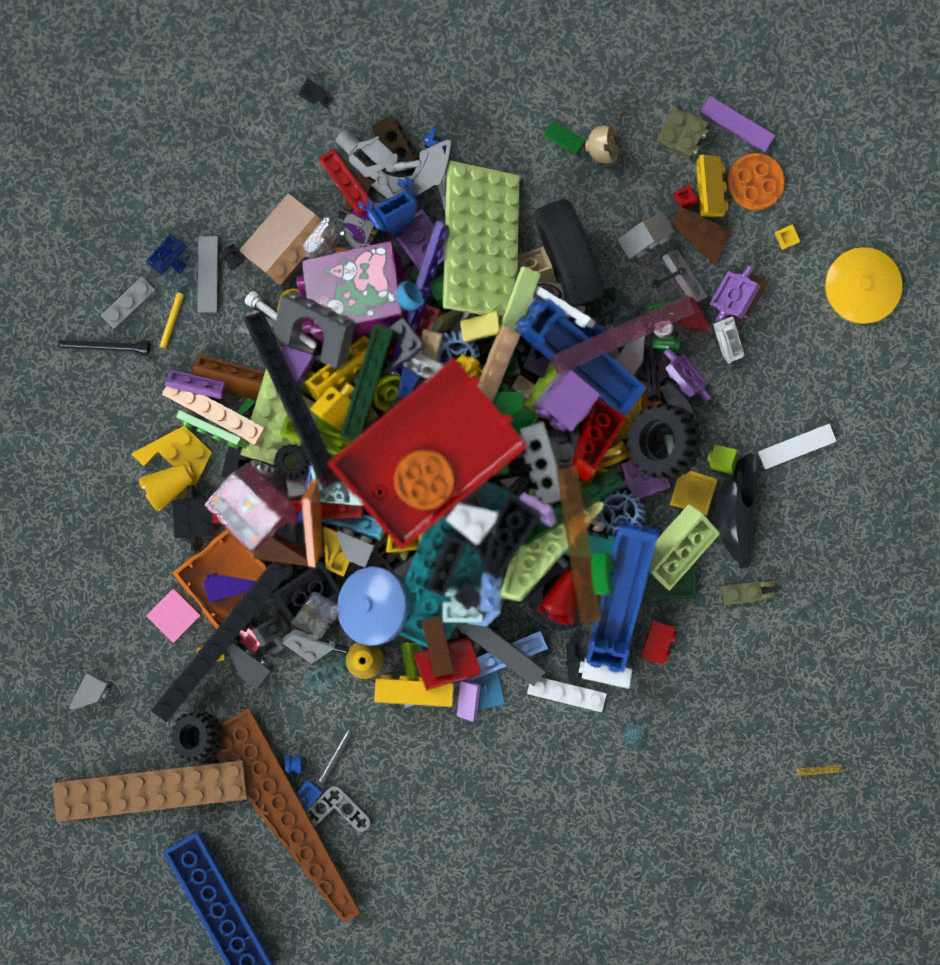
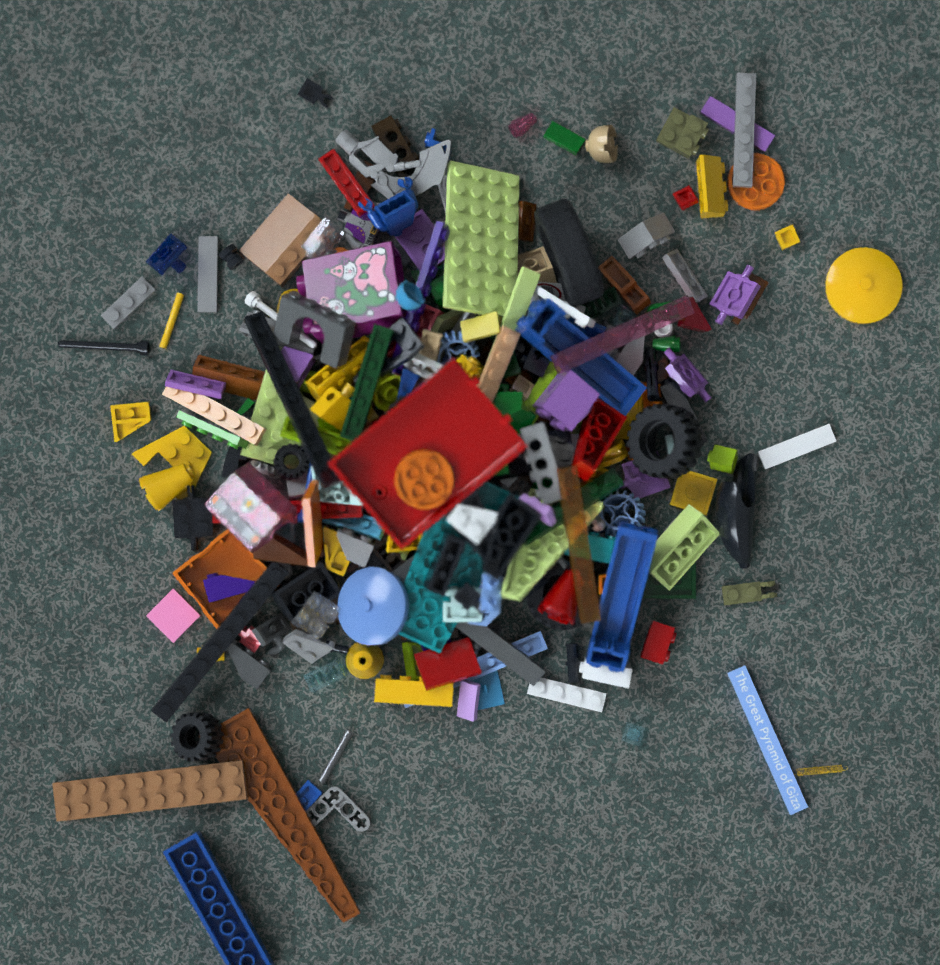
(90, 691): light grey slope -> none
(129, 417): none -> yellow wing
(293, 764): blue wheel -> none
(437, 646): reddish brown tile -> none
(521, 125): none -> clear pink cone
(526, 221): none -> reddish brown plate
(600, 568): green slope -> none
(624, 285): none -> dark orange slope
(656, 283): black hinge -> none
(702, 233): reddish brown wing -> none
(728, 339): white hinge -> none
(744, 130): none -> light grey plate
(767, 740): none -> light blue tile

